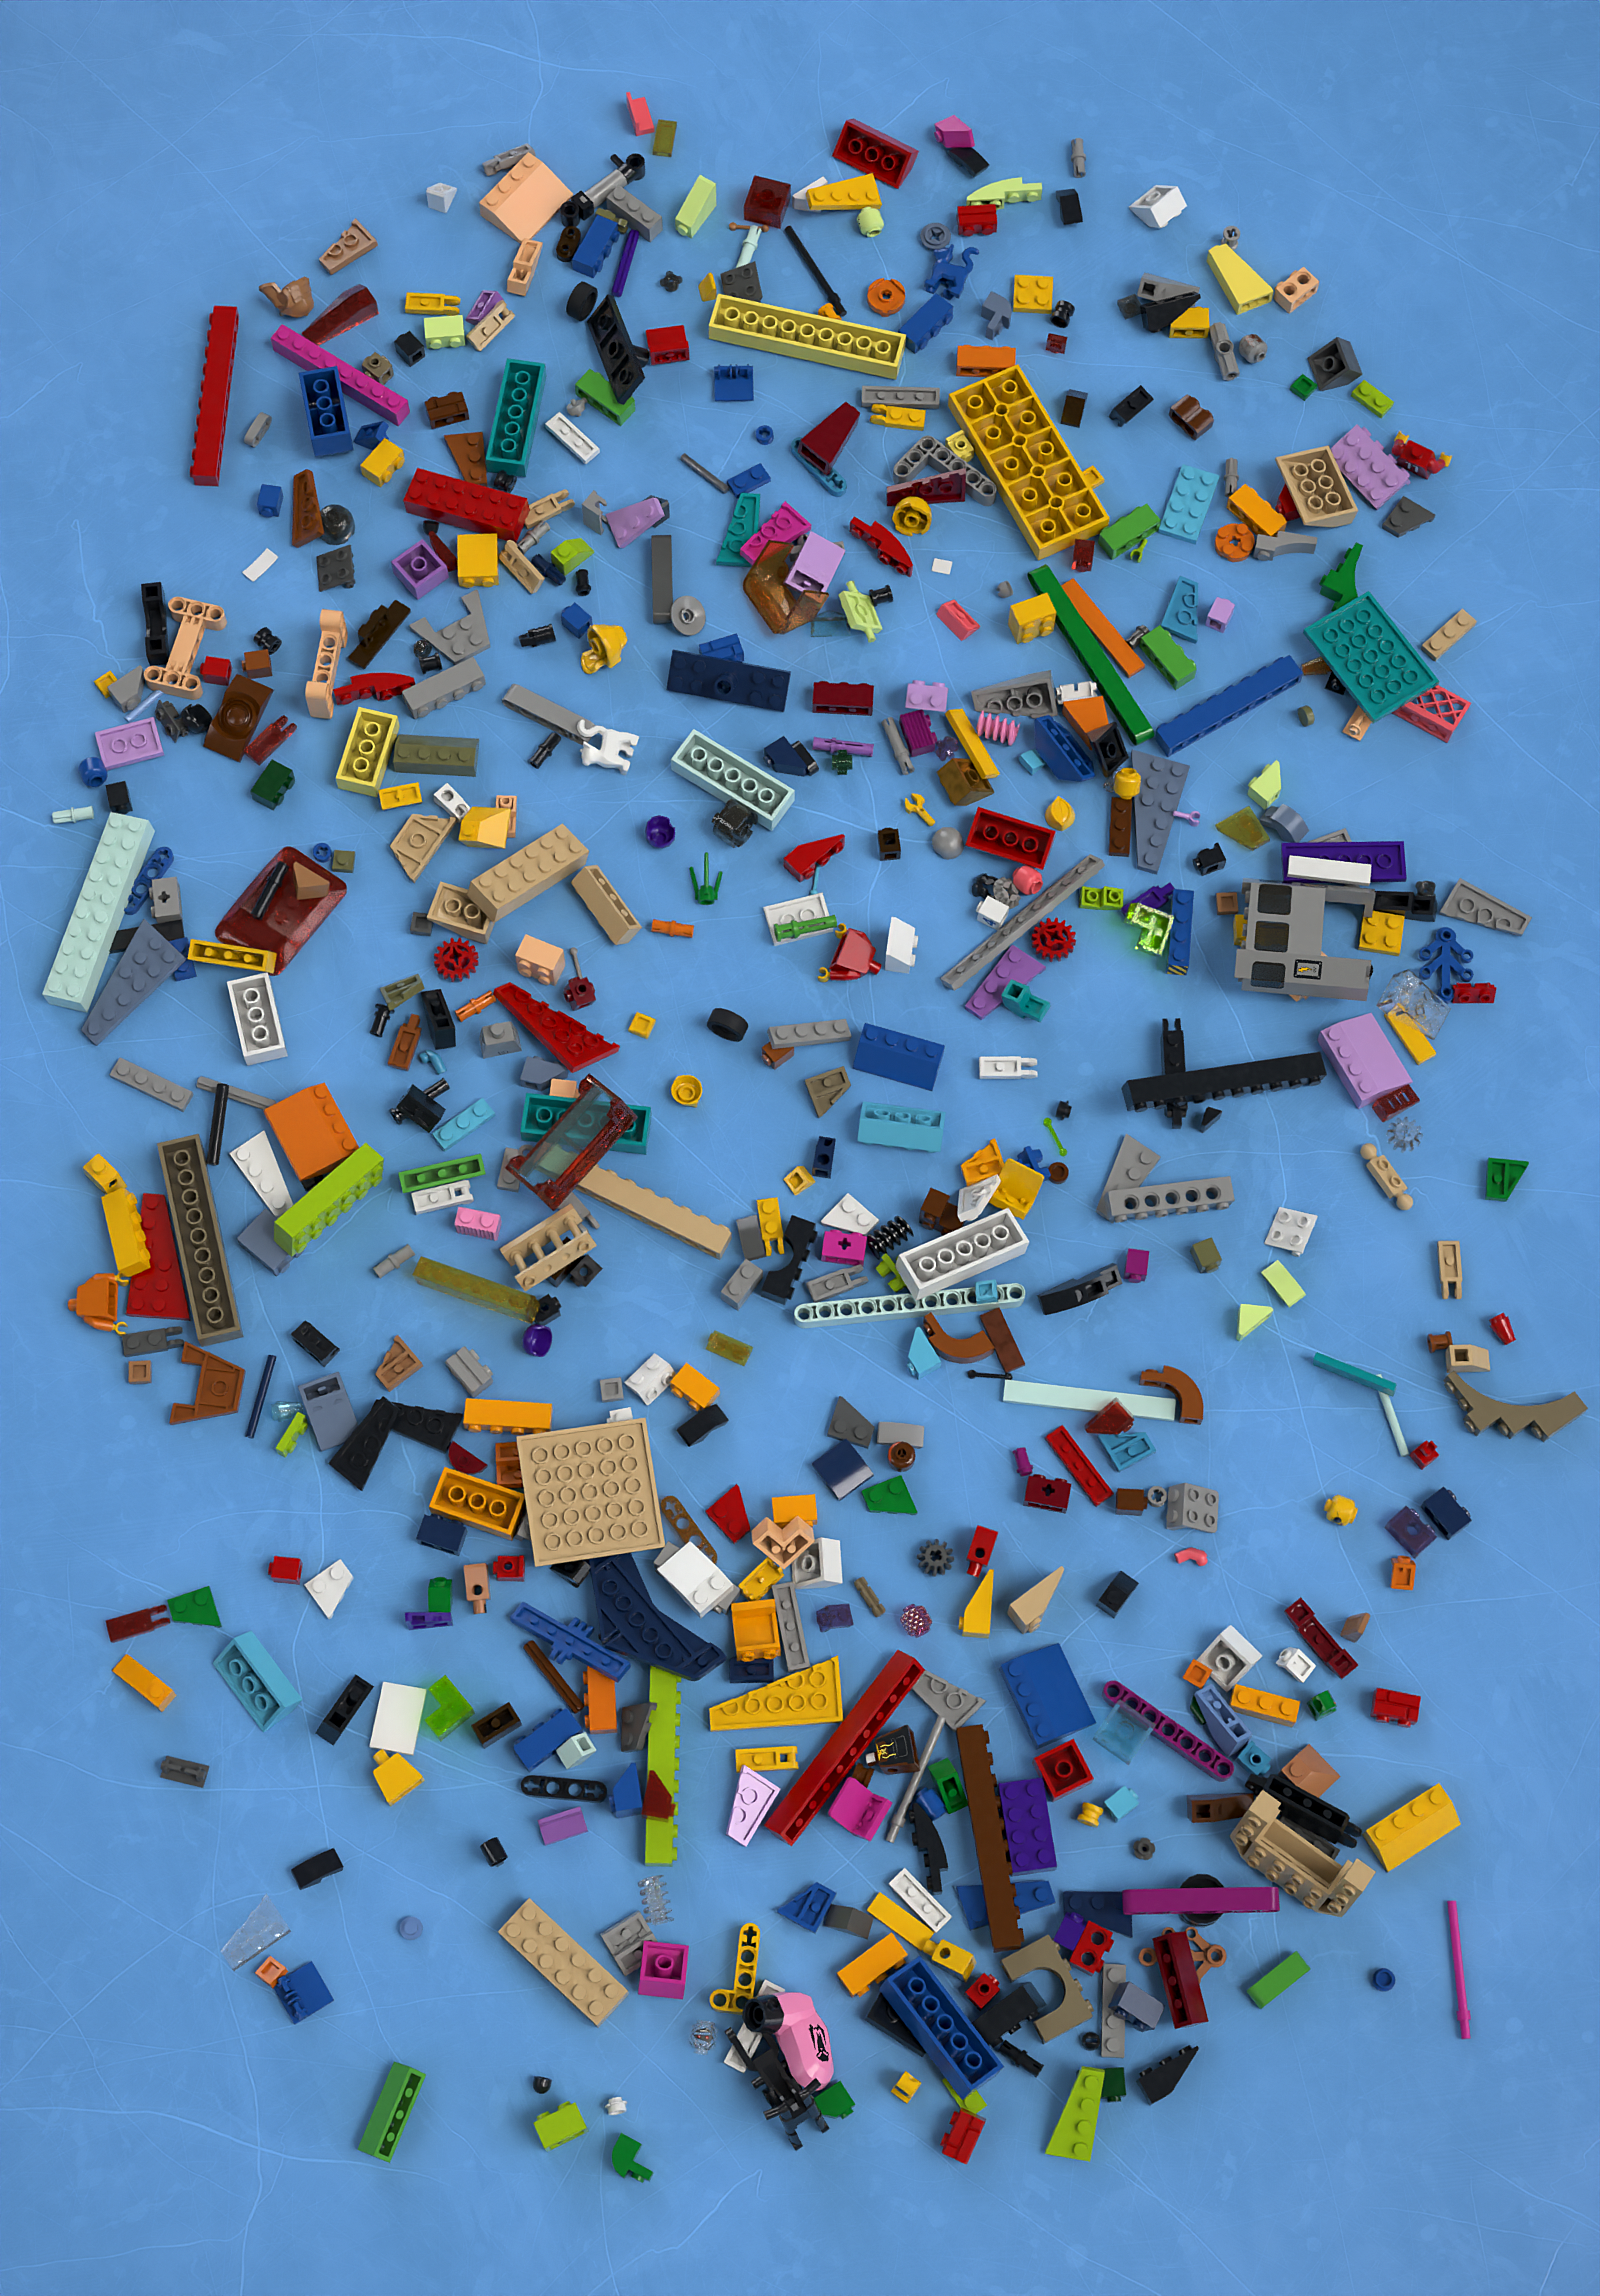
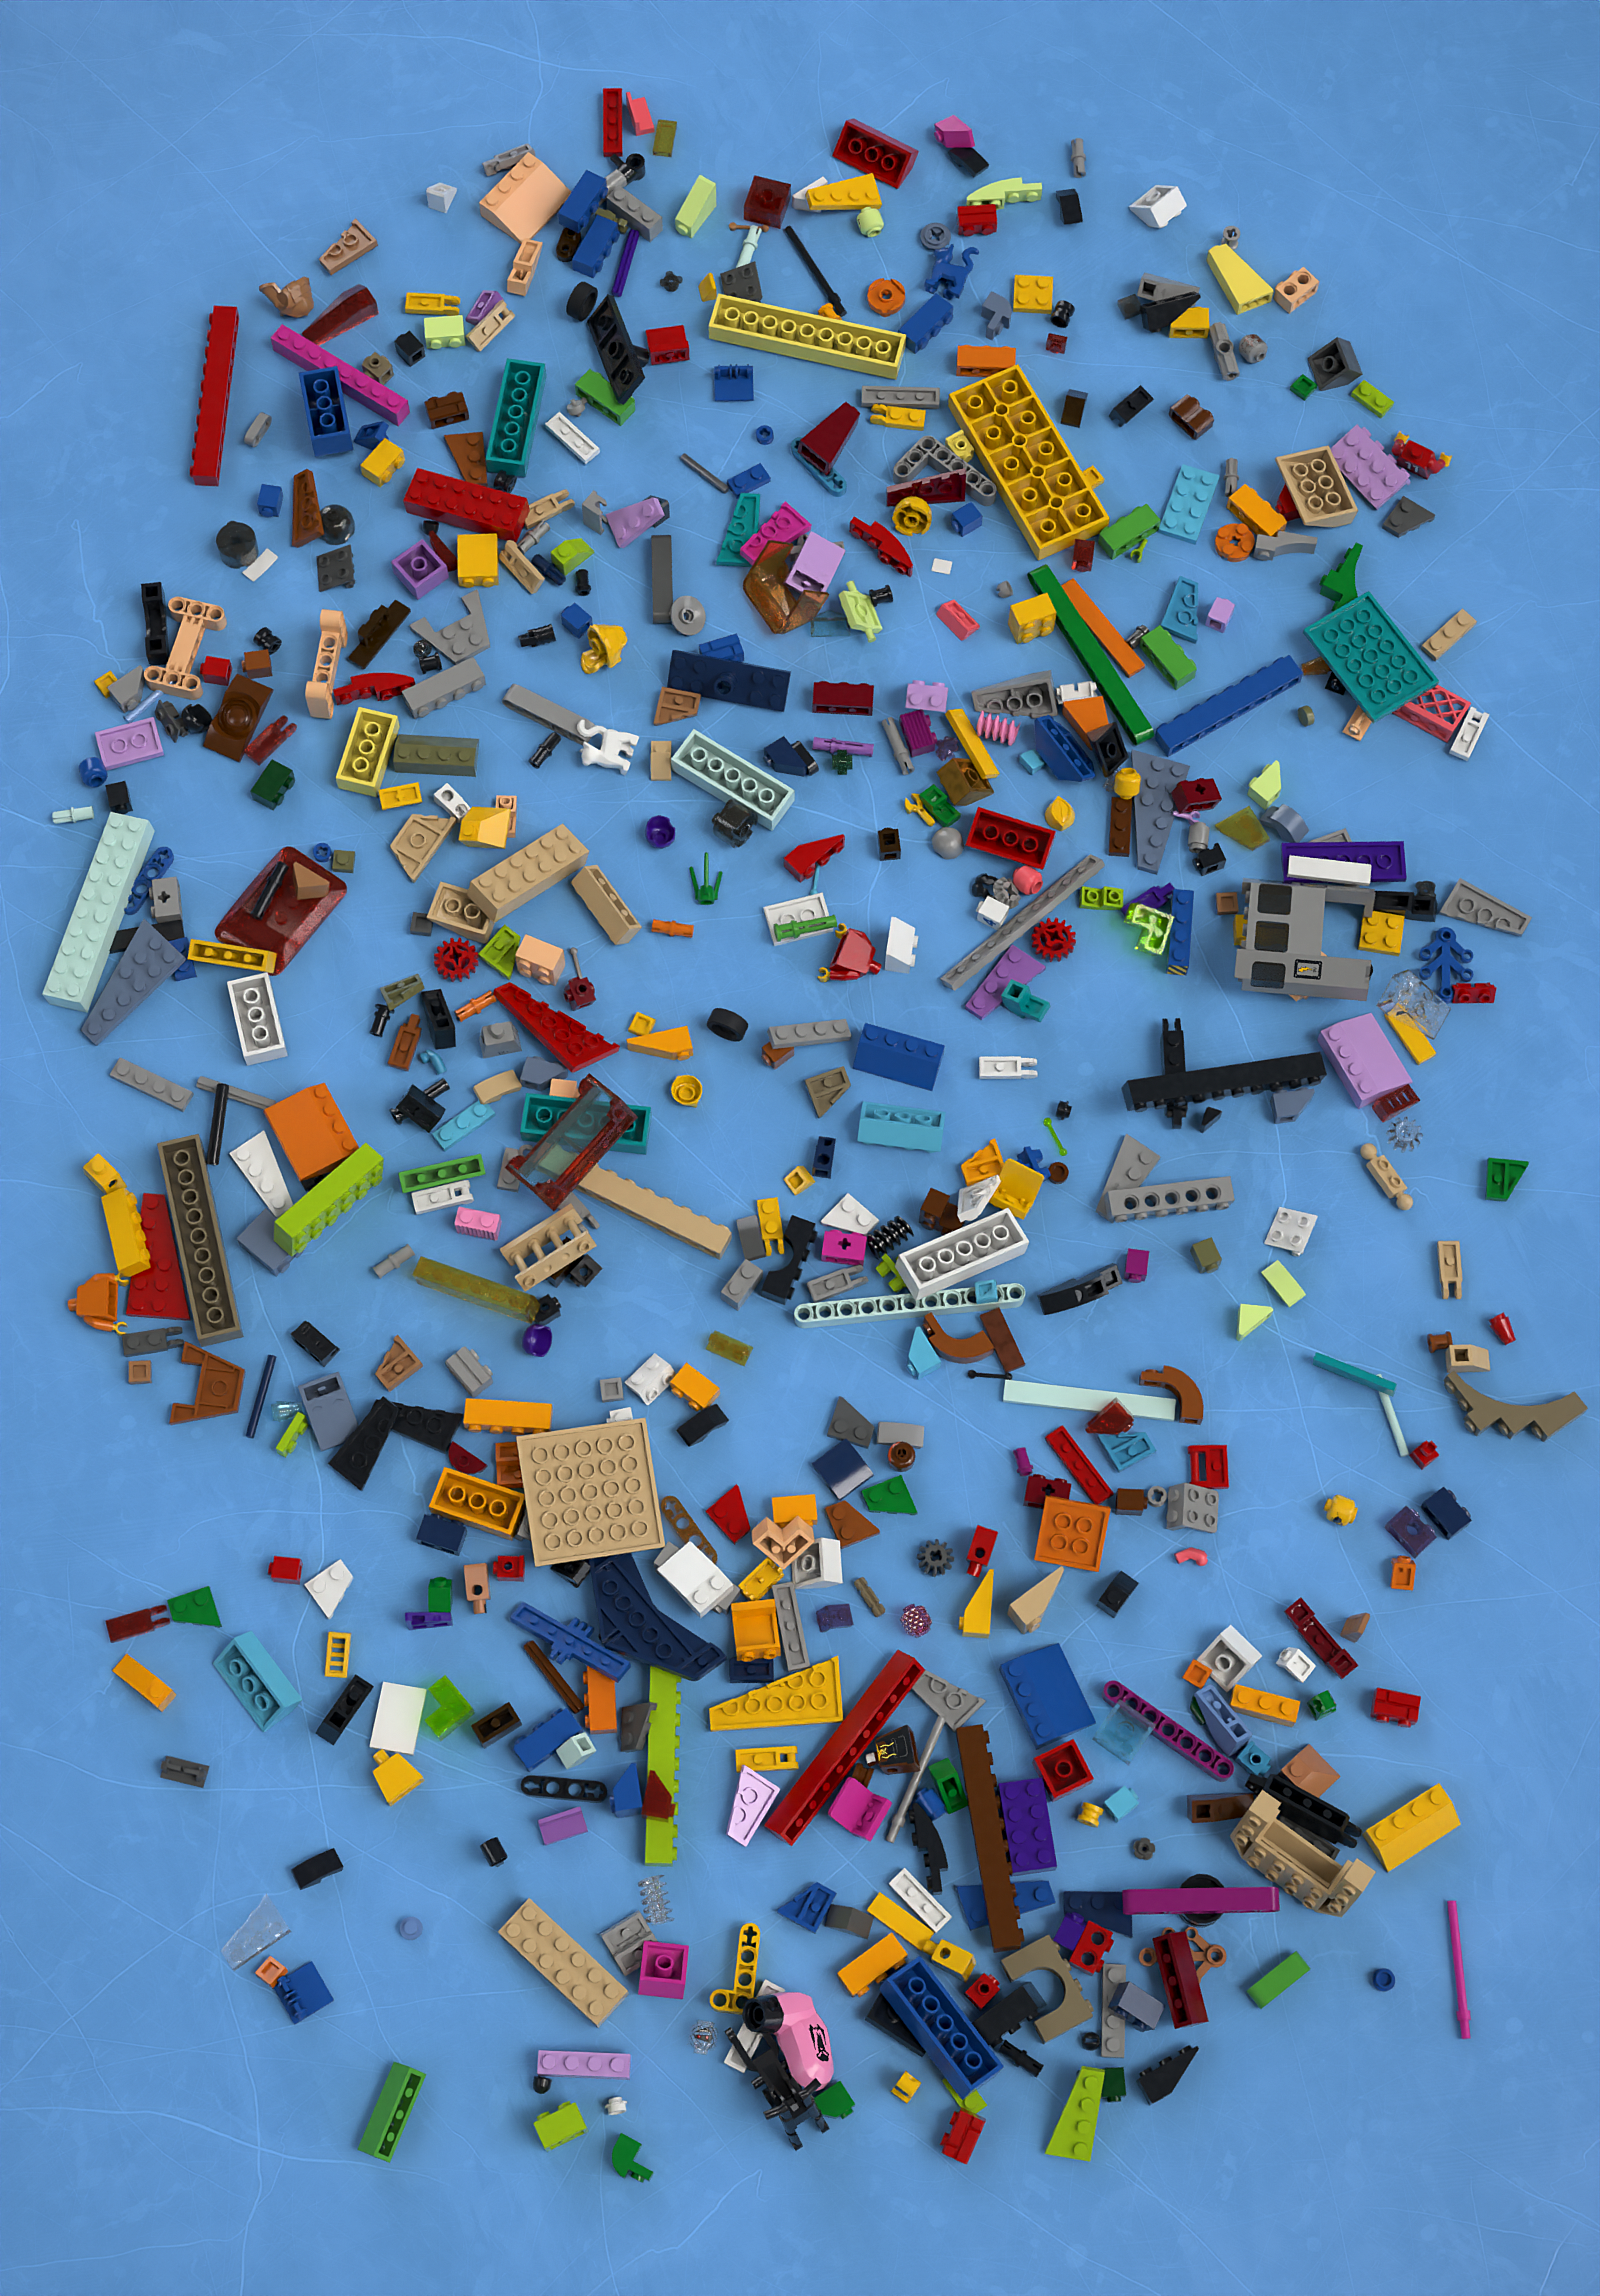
(237, 545): none -> clear smoke brick
(330, 1645): none -> yellow slope
(496, 1086): none -> tan slope
(501, 951): none -> lime wing
(583, 201): none -> blue brick
(584, 2065): none -> lavender brick
(612, 122): none -> red plate
(660, 760): none -> tan slope
(666, 1044): none -> light orange slope
(676, 705): none -> medium nougat wing
(849, 1524): none -> dark orange wing
(937, 805): none -> green slope
(966, 519): none -> blue brick
(1072, 1533): none -> orange plate
(1196, 795): none -> dark red brick
(1198, 837): none -> light grey brick
(1215, 1466): none -> red plate
(1289, 1105): none -> sand blue slope
(1469, 734): none -> white plate

